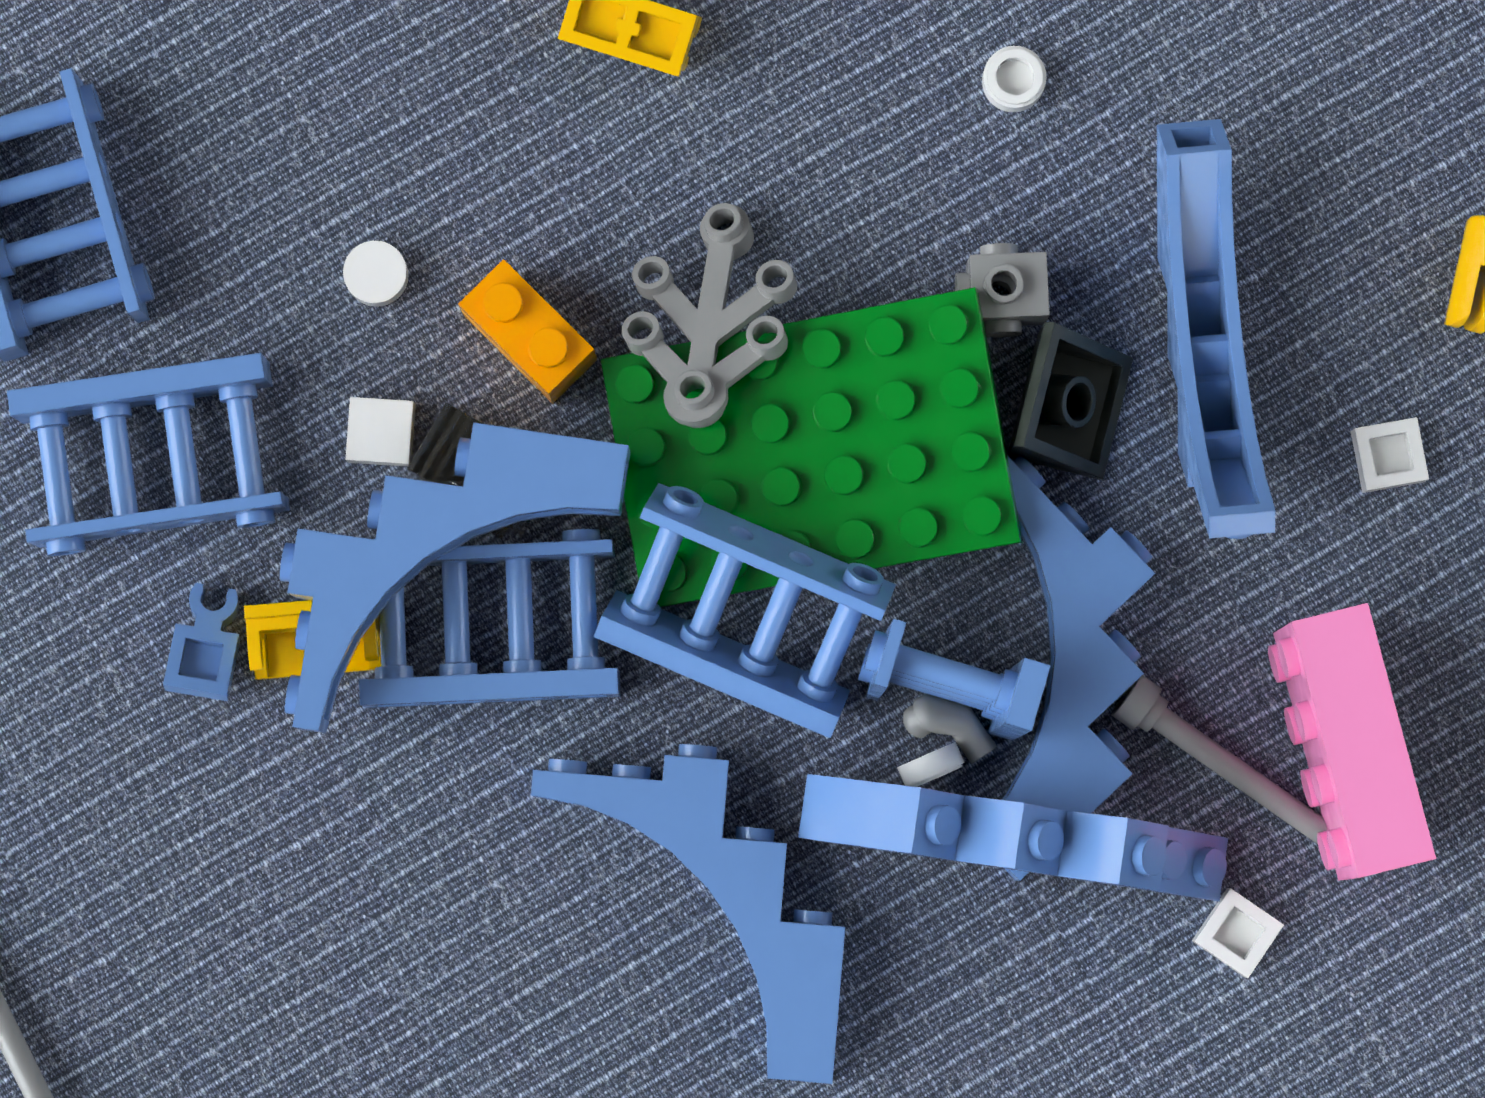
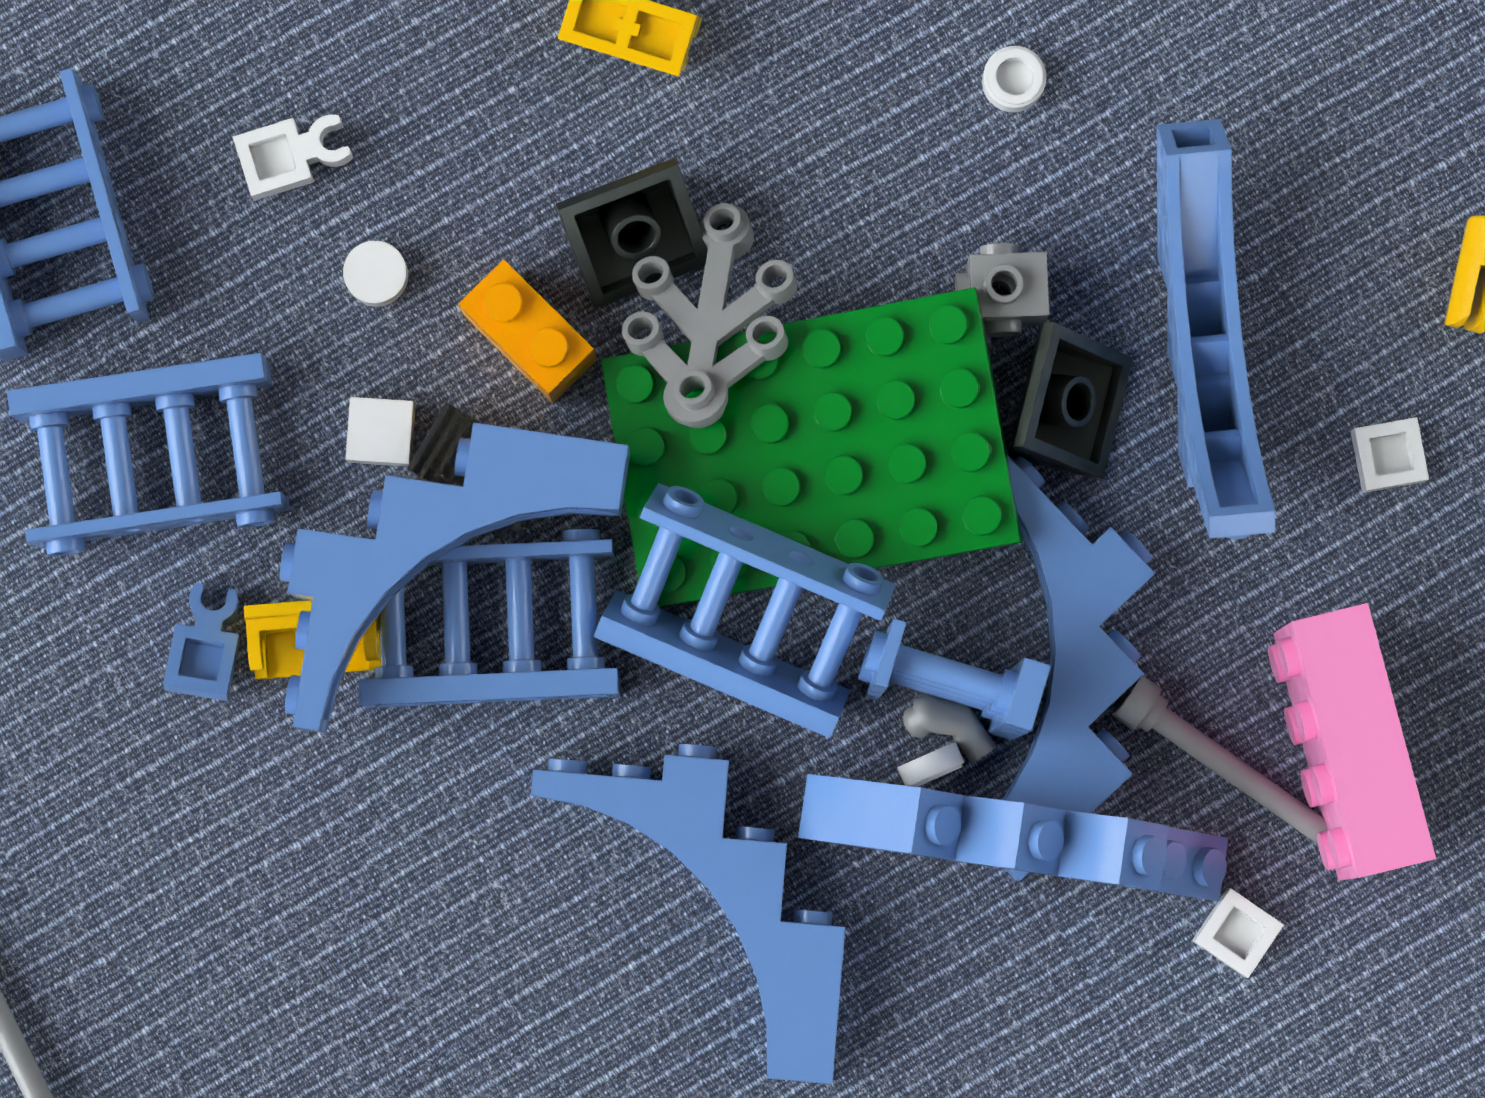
(280, 157): none -> white plate
(631, 221): none -> pearl dark grey slope

